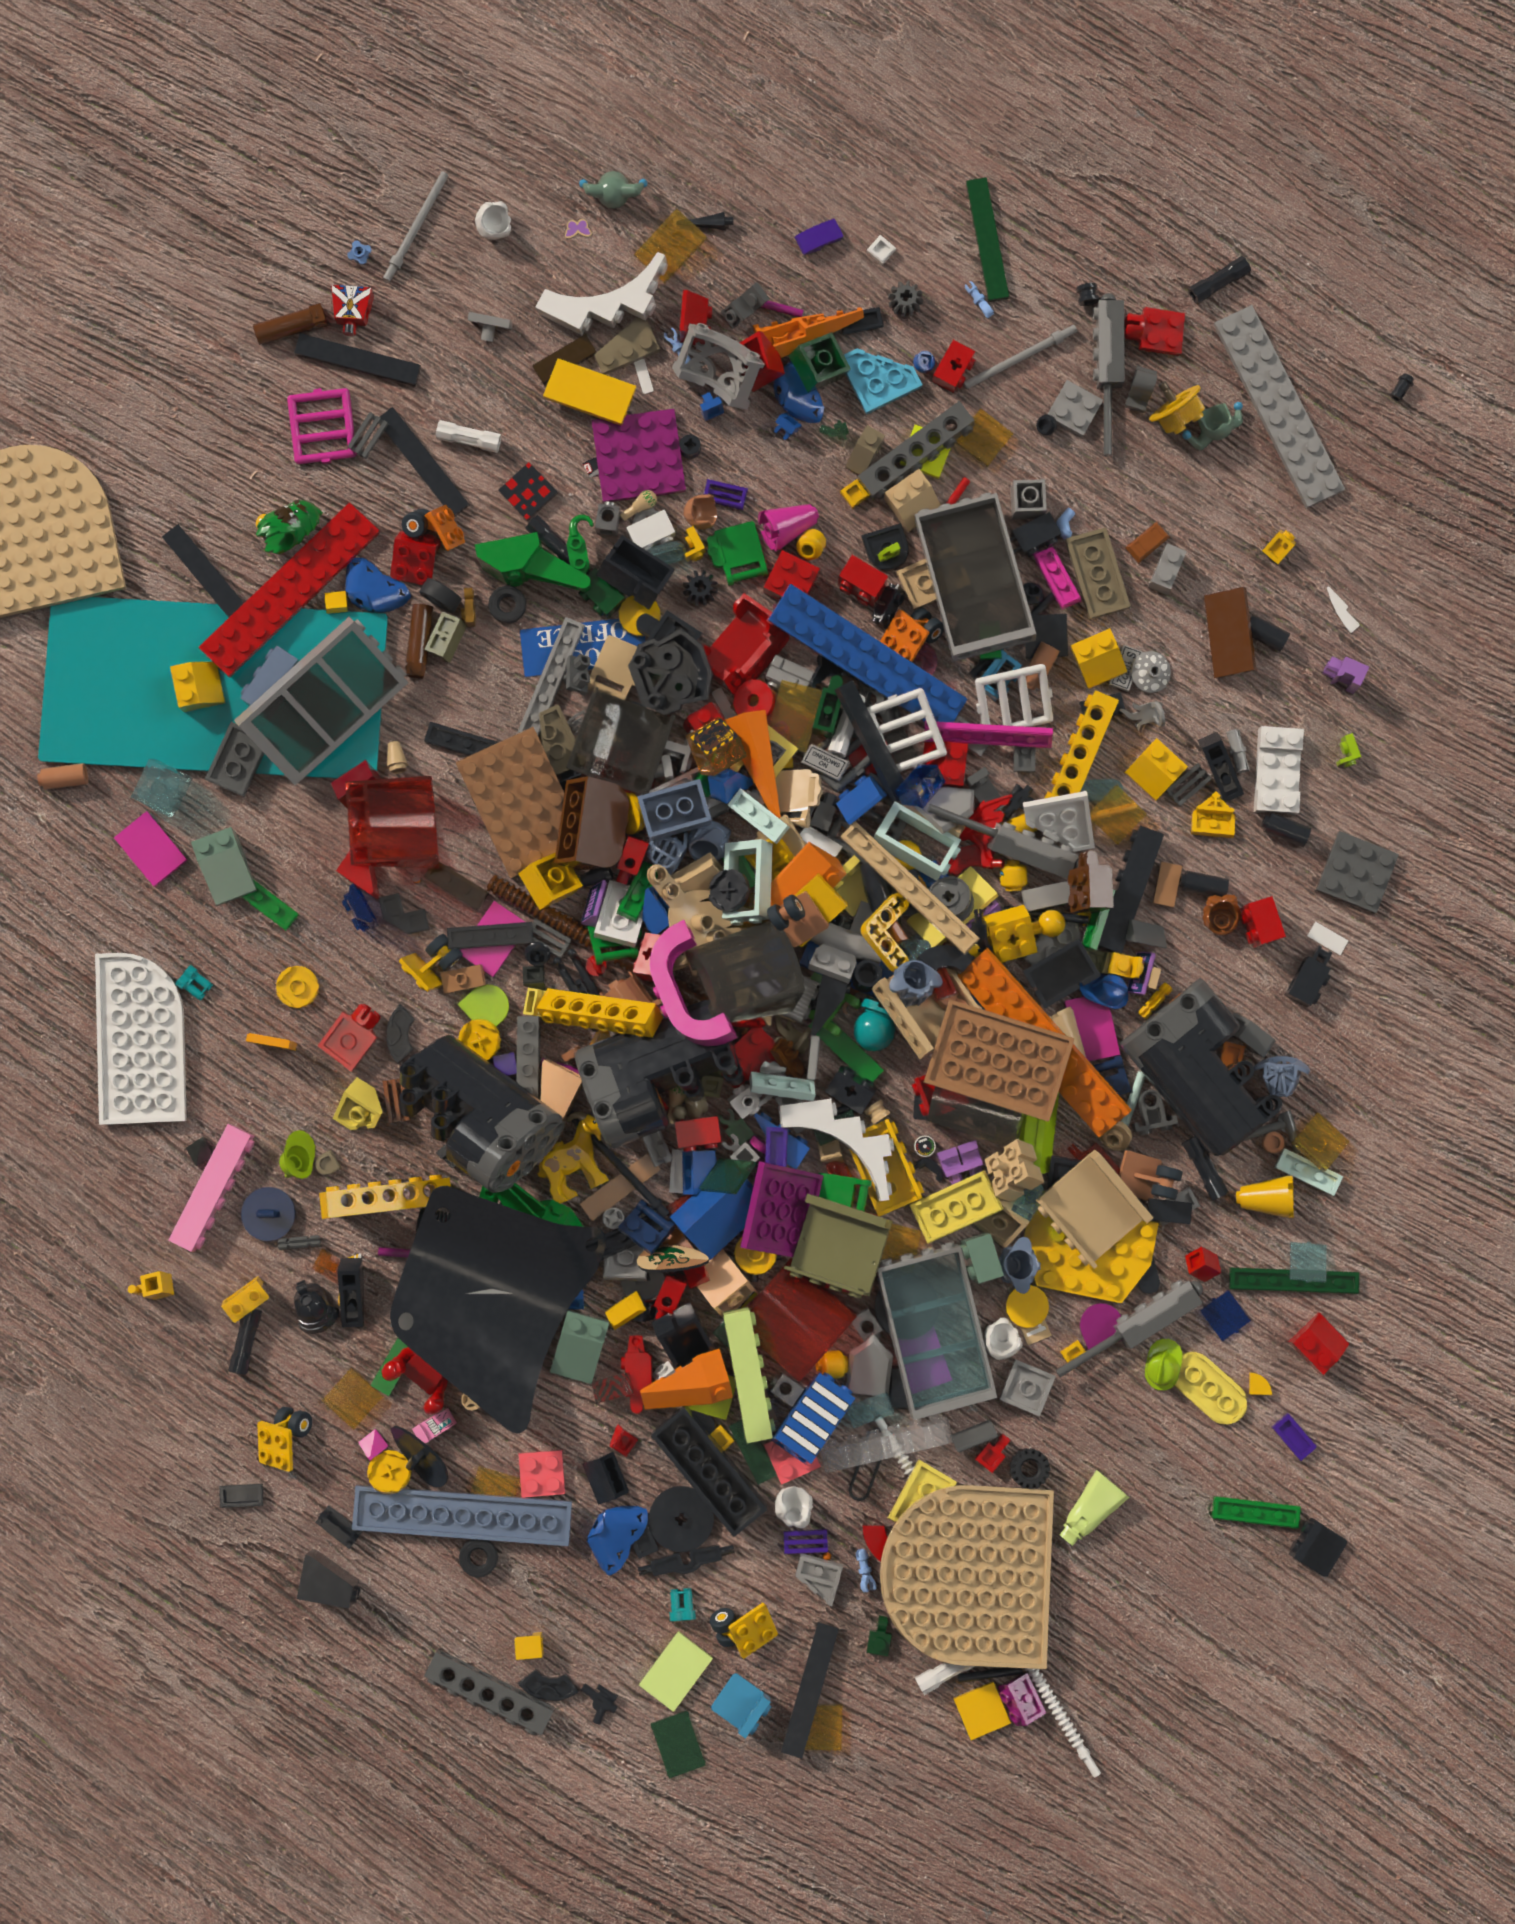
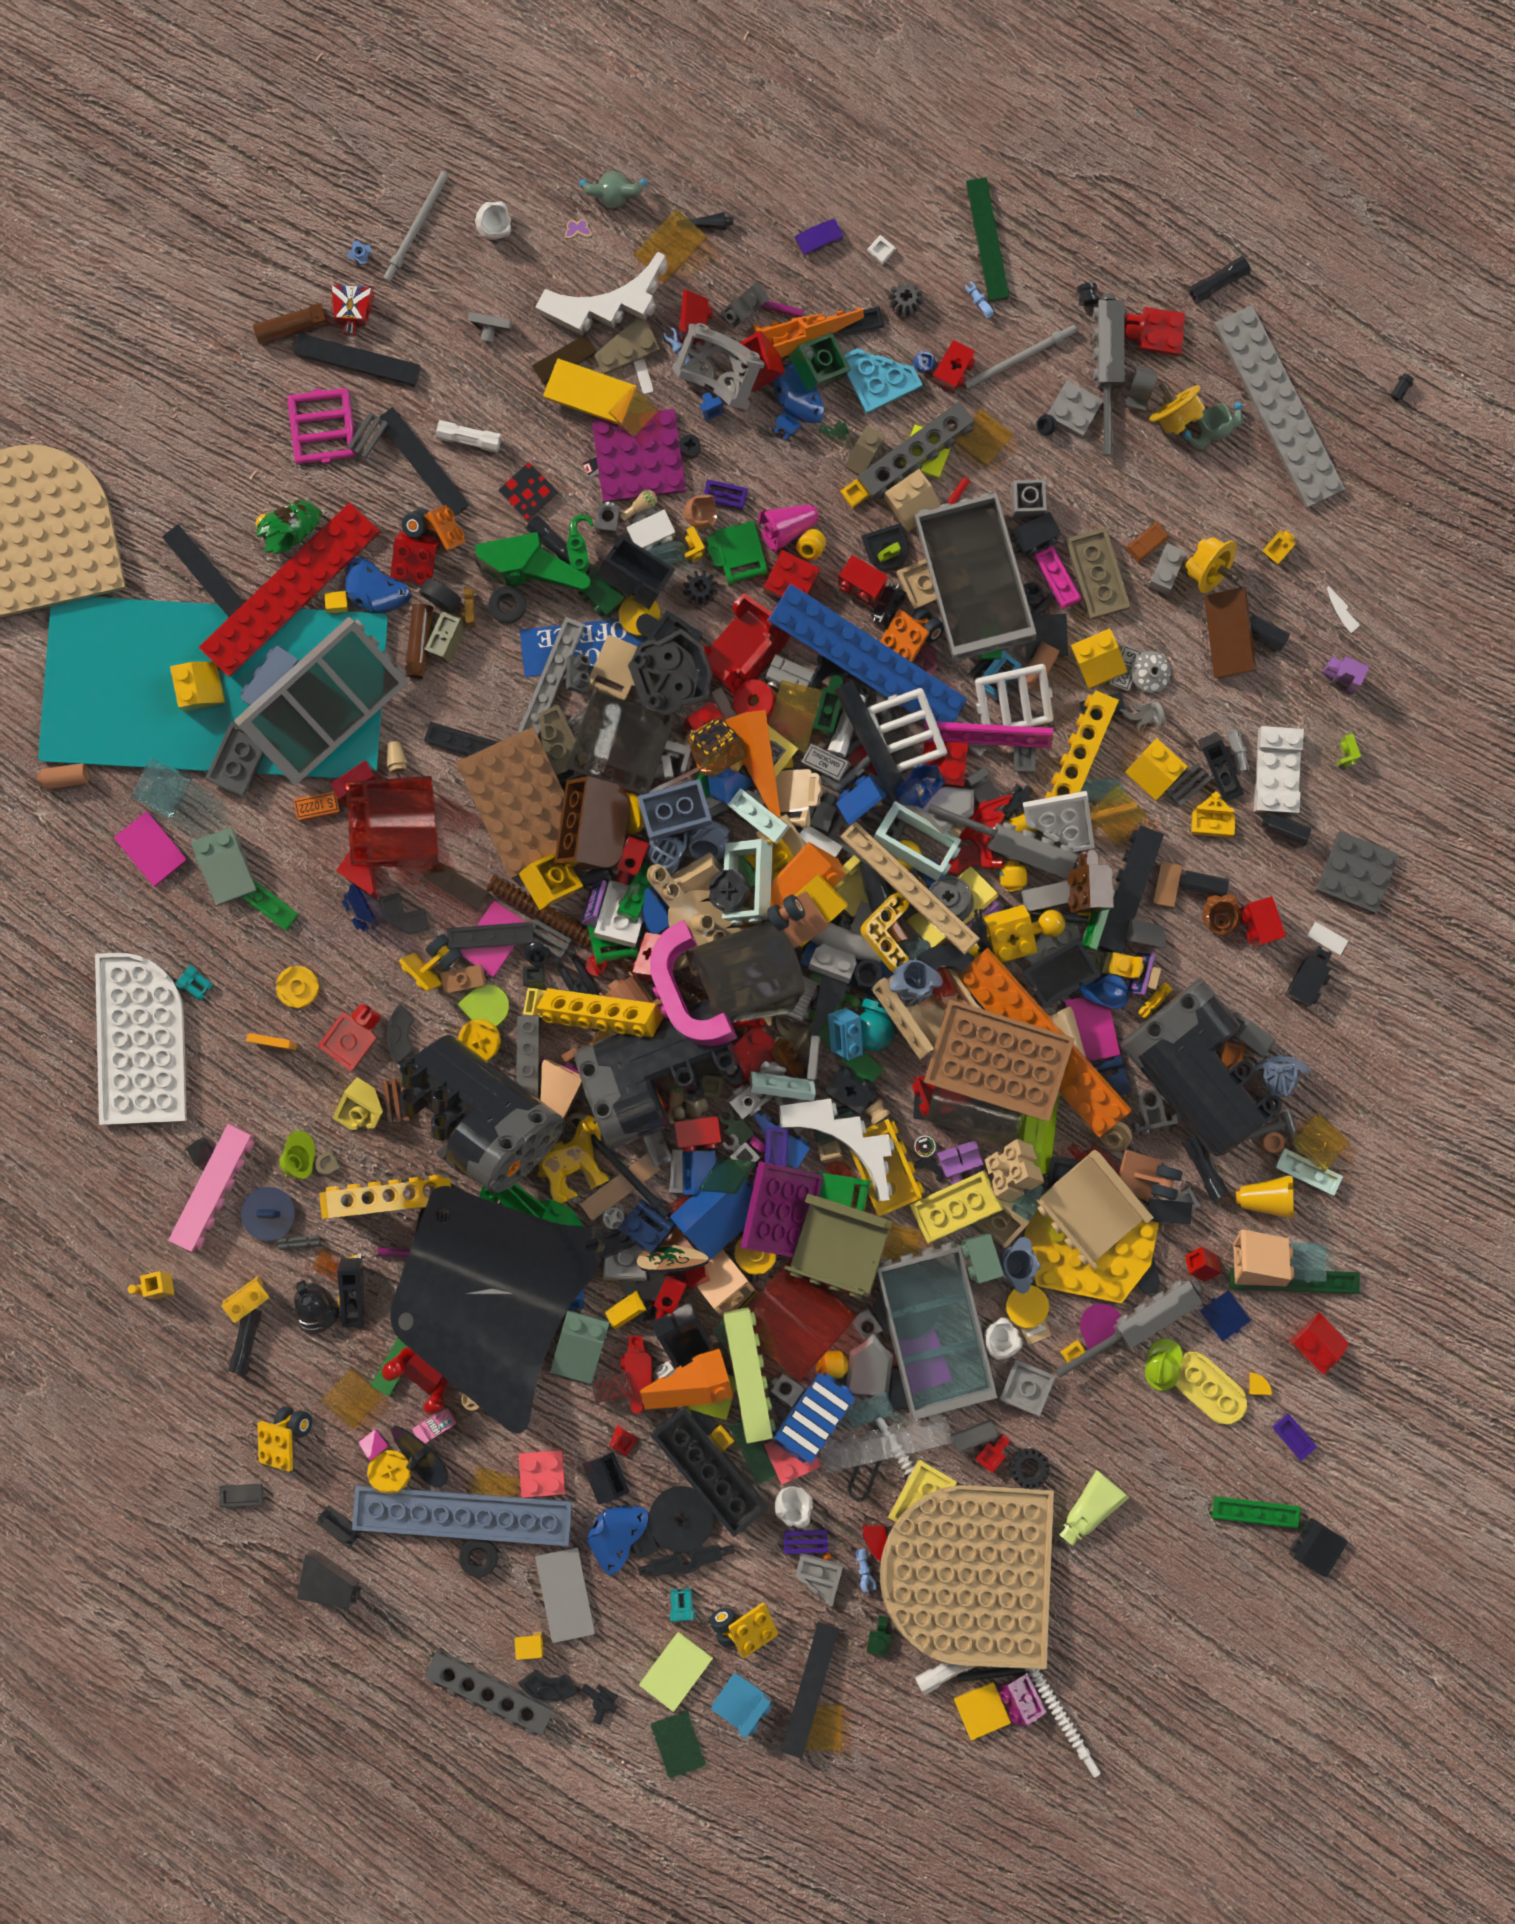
(316, 806): none -> orange tile
(506, 1063): dark purple tile -> none
(565, 1594): none -> light grey tile
(633, 411): none -> clear yellow piece
(848, 1027): none -> dark azure window
(1063, 523): light blue arm -> none
(1133, 1097): light aqua piece -> none
(1212, 563): none -> yellow piece
(1262, 1259): none -> light nougat slope

